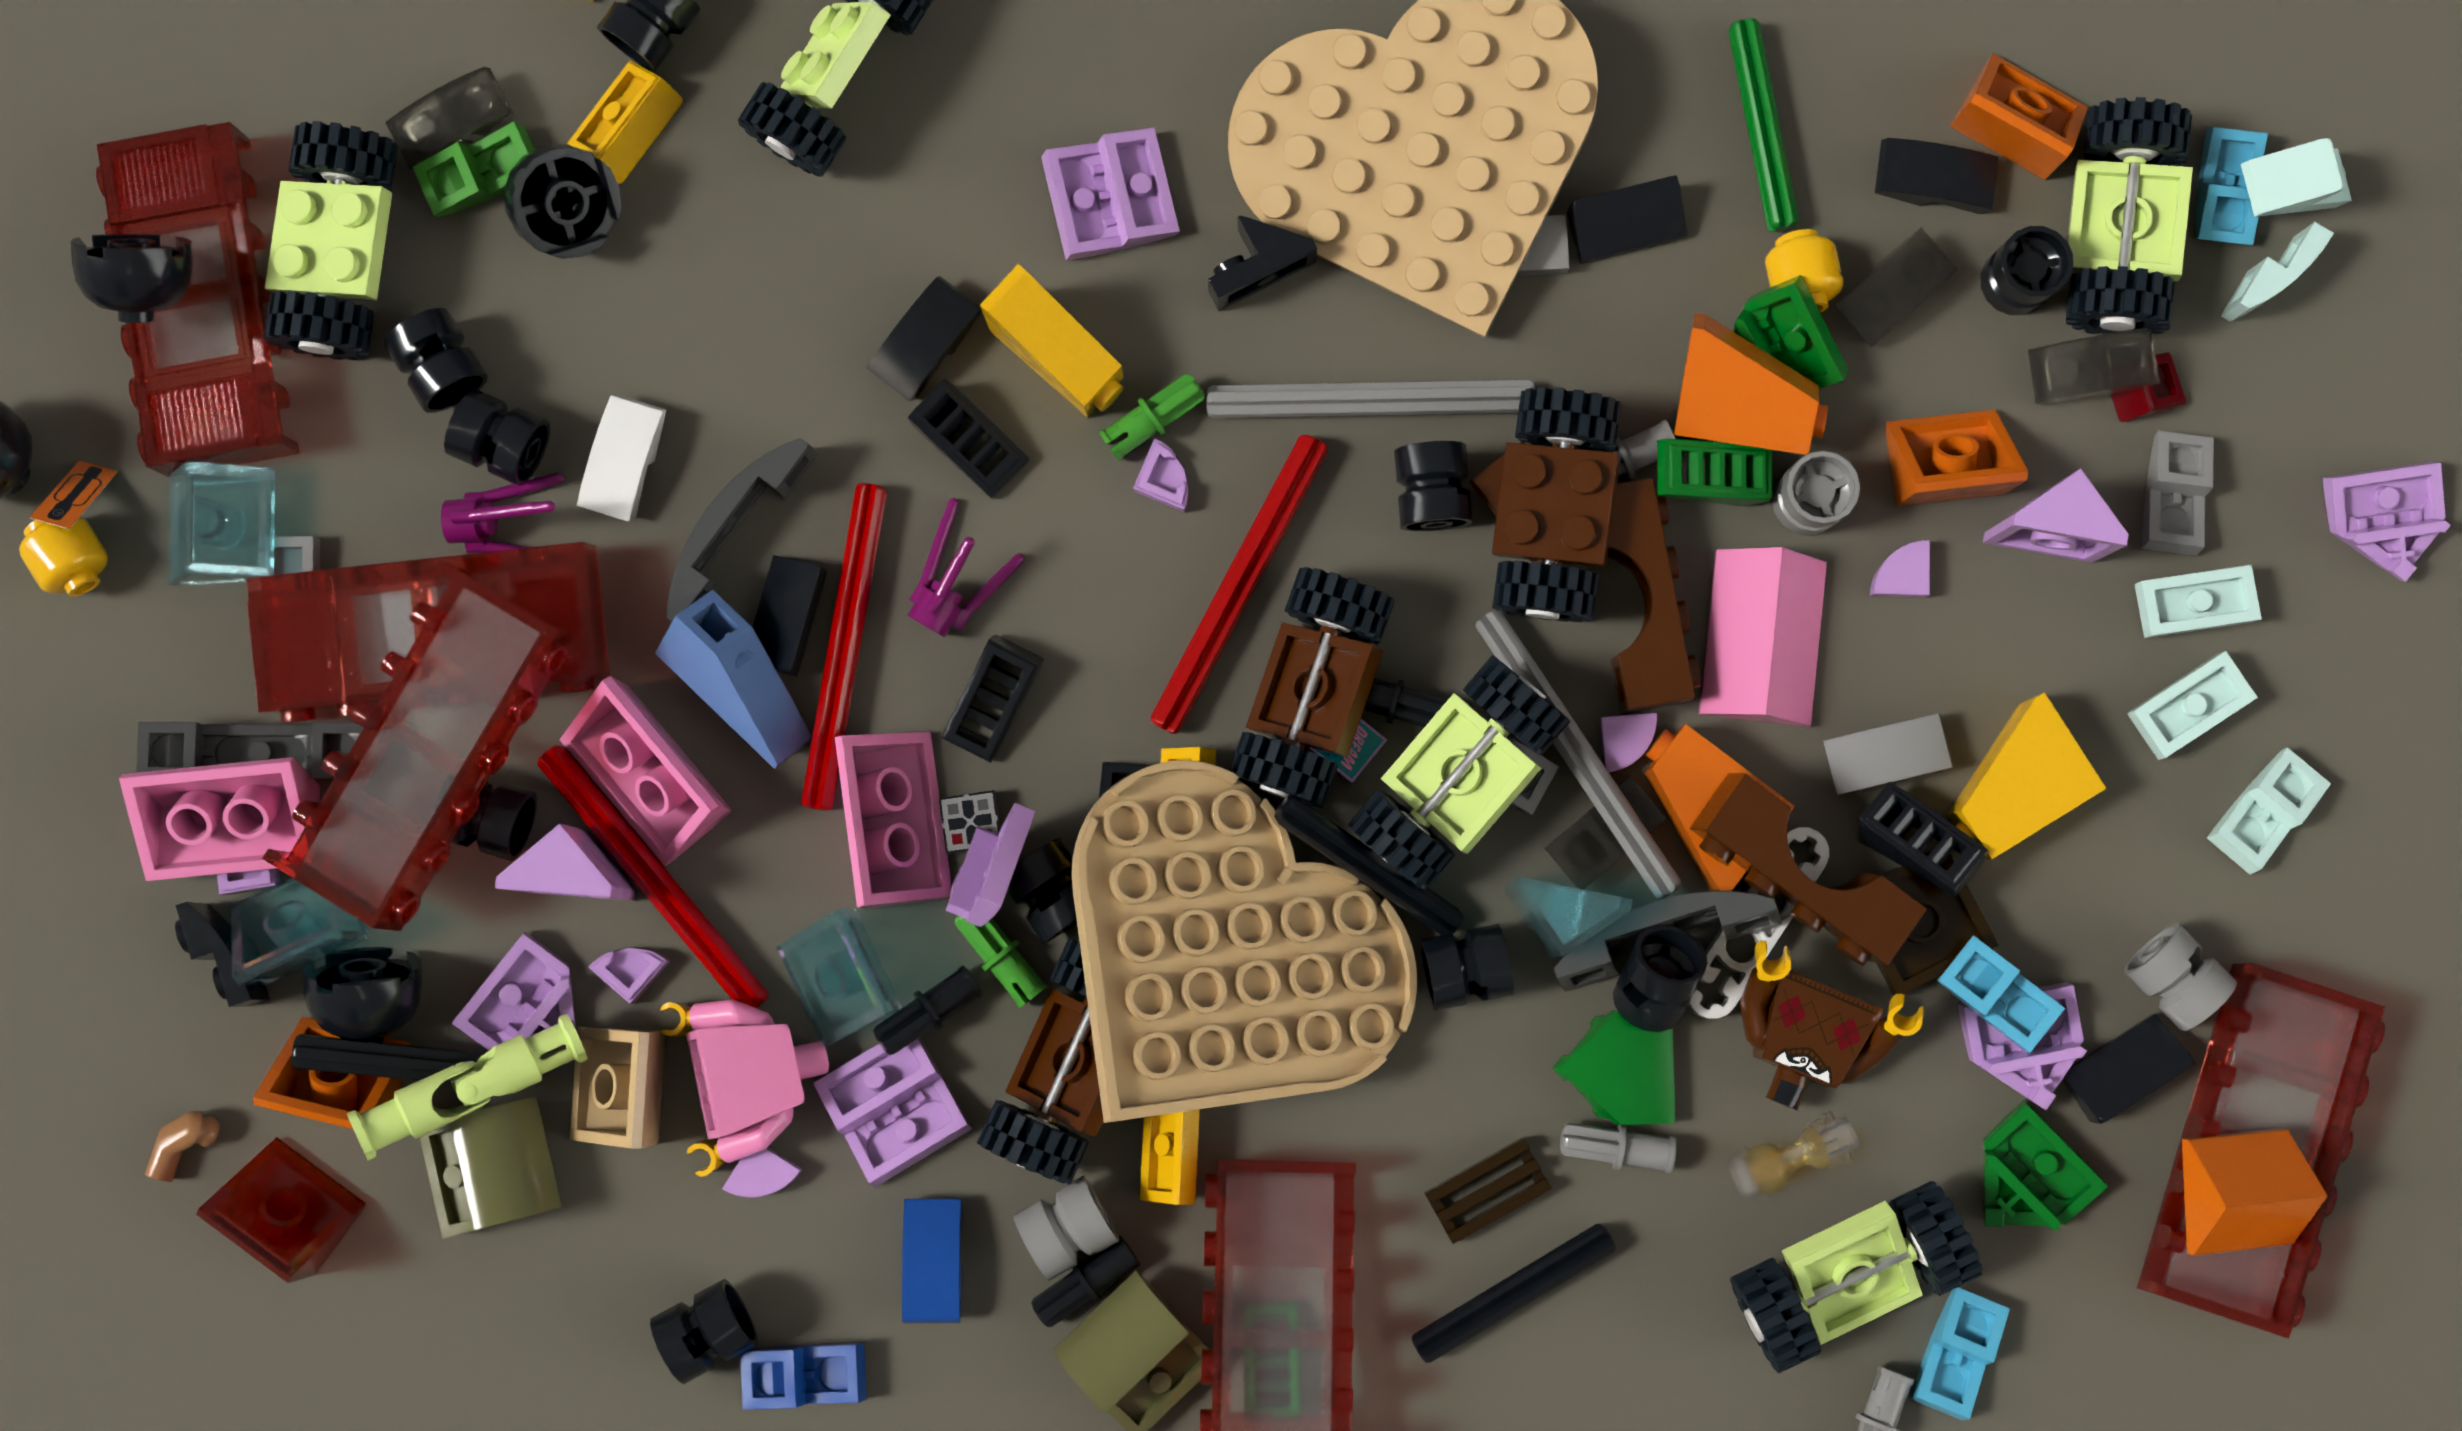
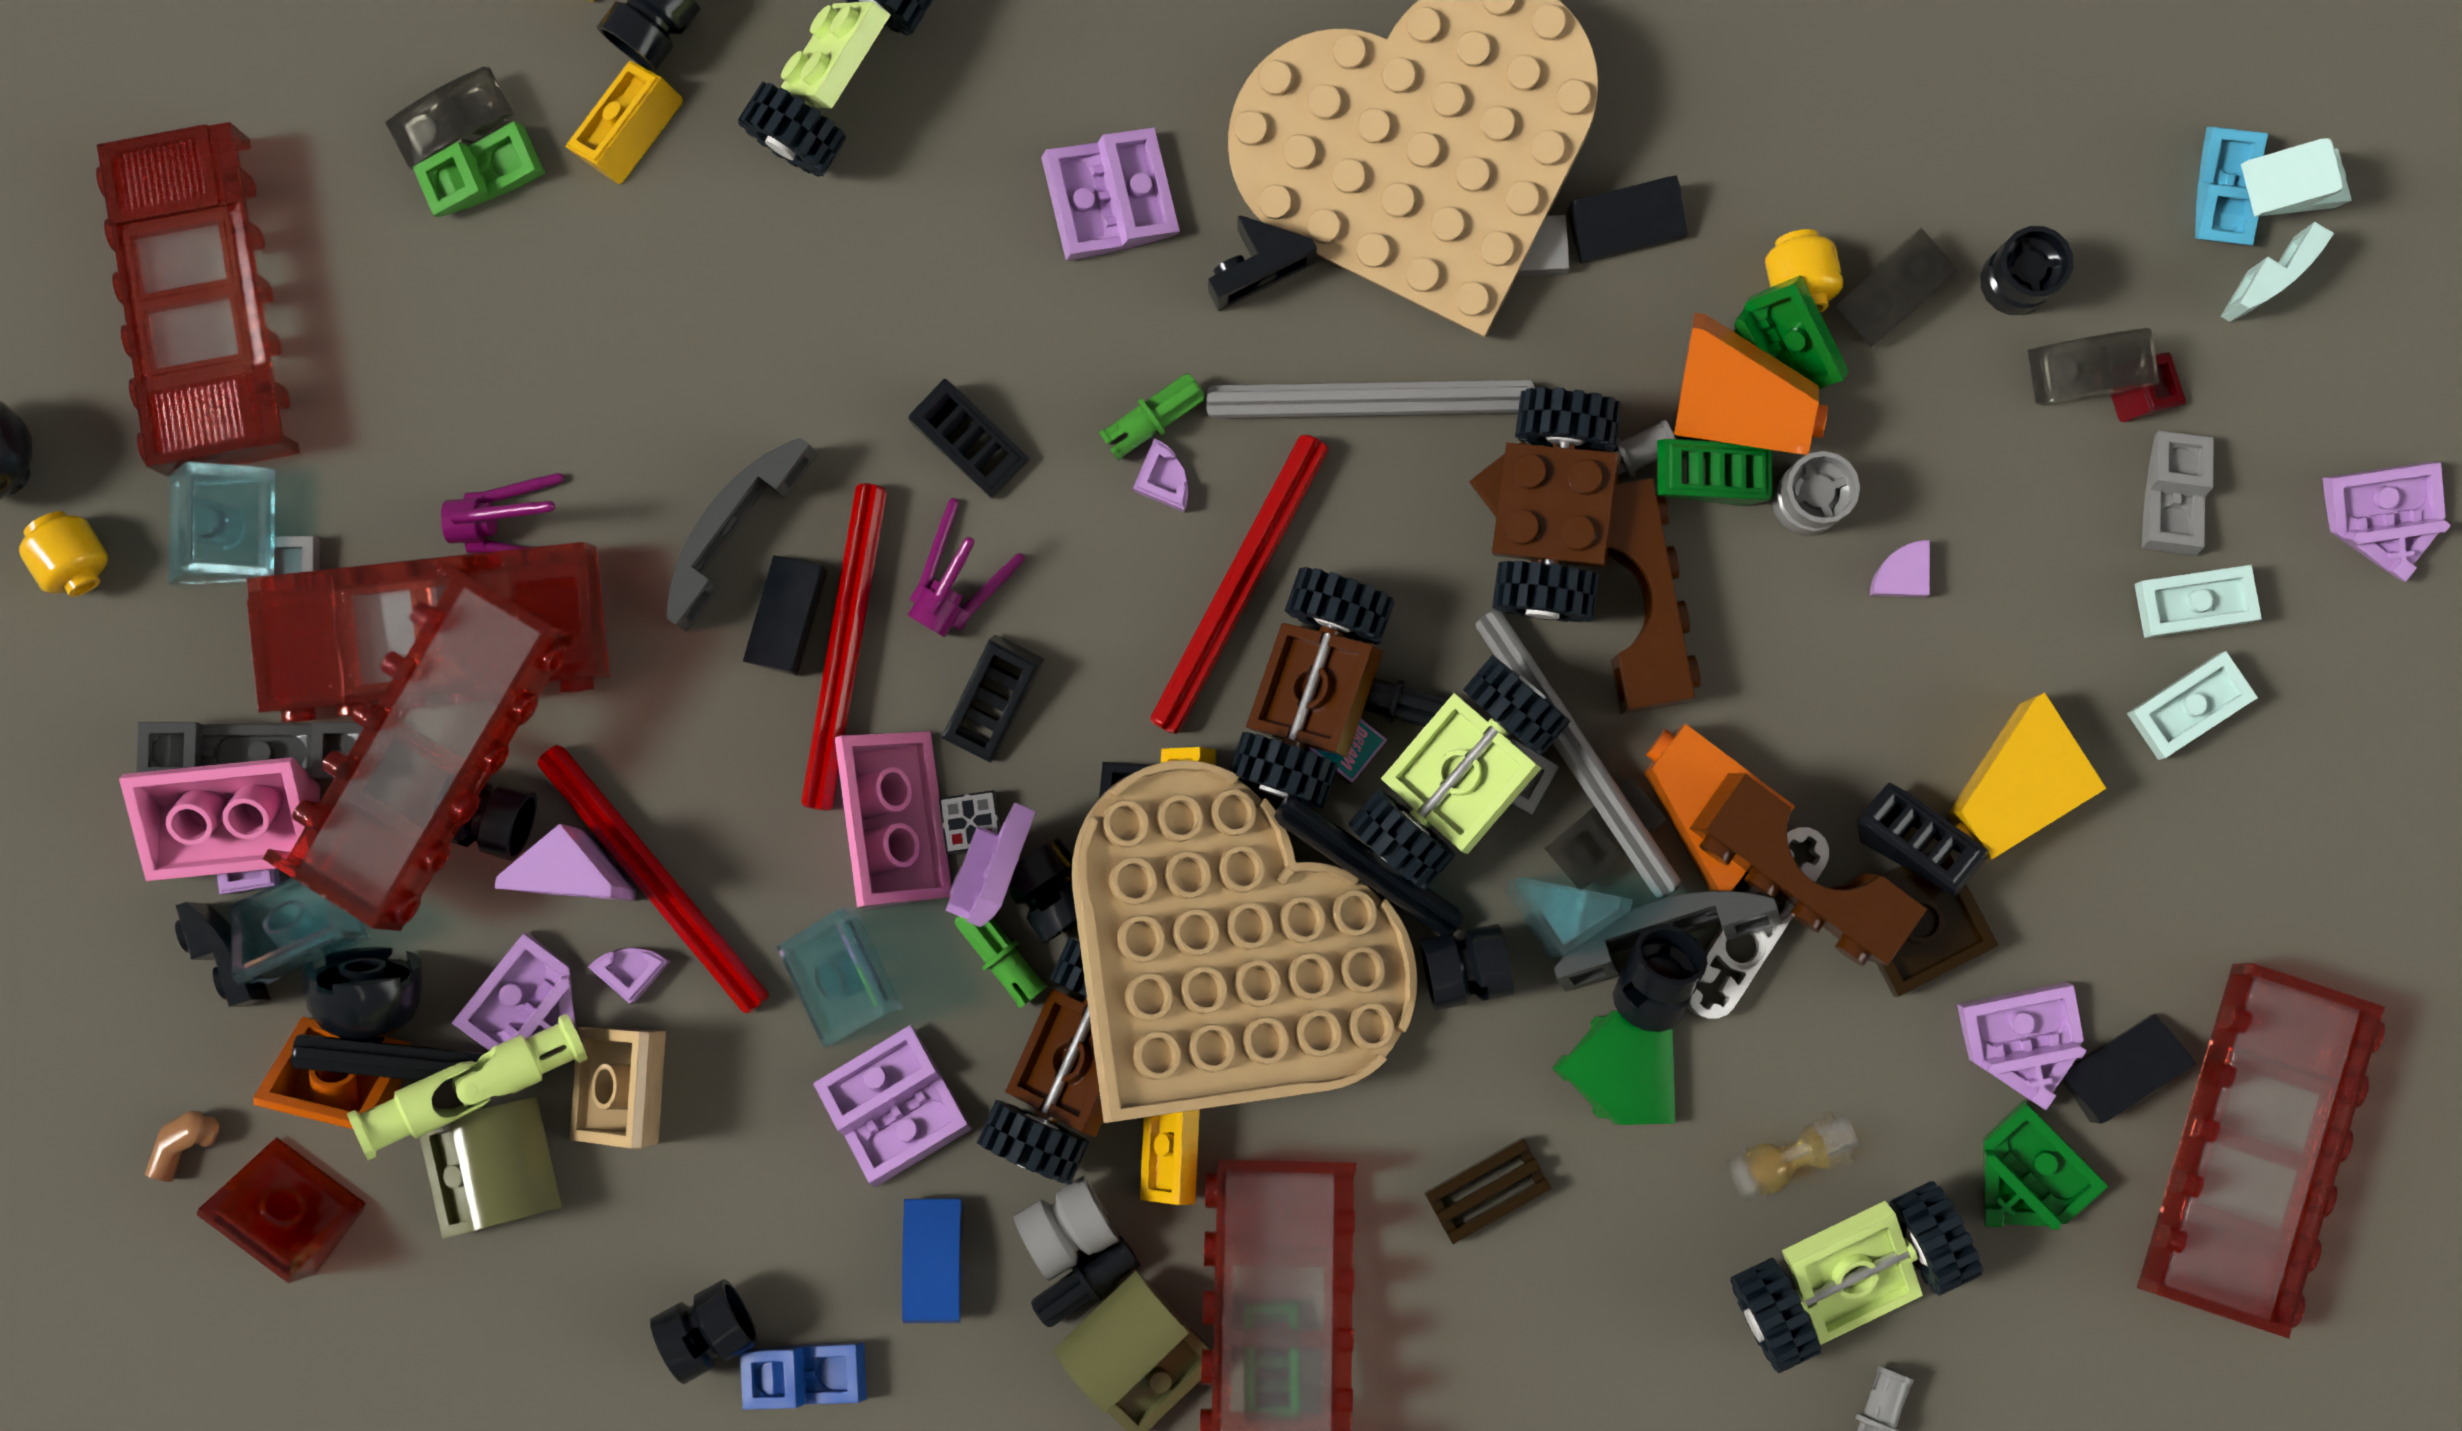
(73, 494): orange sticker -> none
(132, 273): black cylinder -> none
(329, 240): plate -> none
(432, 352): black wheel -> none
(489, 434): black wheel -> none
(562, 200): black cylinder -> none
(620, 457): white slope -> none
(643, 771): bright pink slope -> none
(734, 676): medium blue slope -> none
(743, 1075): bright pink torso -> none
(761, 1174): lavender tile -> none
(924, 338): black slope -> none
(927, 1011): black axle -> none
(1052, 342): yellow slope -> none
(1433, 486): black wheel -> none
(1513, 1293): black axle -> none
(1618, 1146): light grey axle -> none
(1625, 738): lavender tile -> none
(1763, 125): green axle -> none
(1763, 636): bright pink slope -> none
(1814, 1029): reddish brown torso -> none
(1888, 754): light grey slope -> none
(1936, 173): black slope -> none
(1952, 458): orange slope -> none
(1958, 1352): medium azure slope -> none
(2000, 994): medium azure slope -> none
(2020, 117): orange slope -> none
(2063, 522): lavender slope -> none
(2129, 216): plate -> none
(2183, 980): light grey wheel -> none
(2246, 1191): orange slope -> none
(2268, 810): light aqua slope -> none

